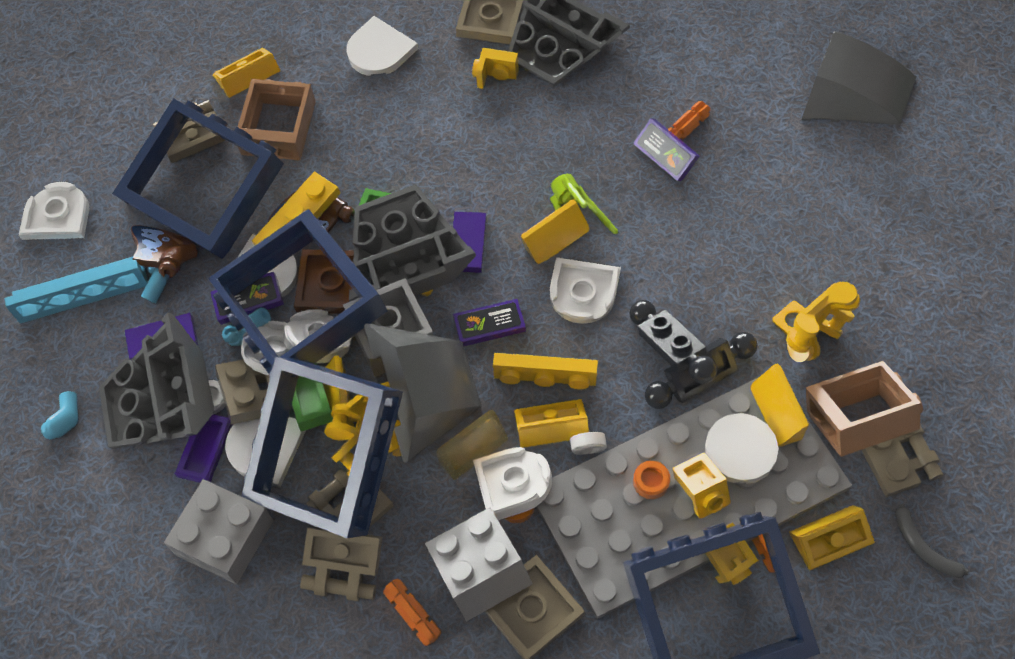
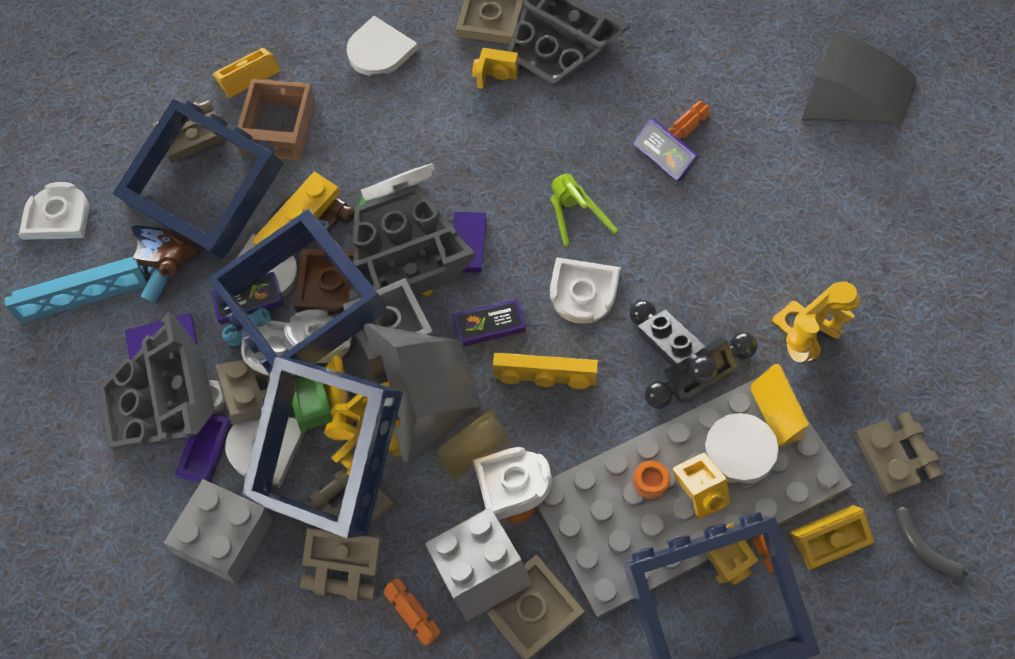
(63, 419): medium azure arm -> none
(399, 182): none -> white tile
(550, 422): yellow slope -> none
(555, 232): yellow slope -> none
(588, 443): white tile -> none
(847, 437): medium nougat window -> none

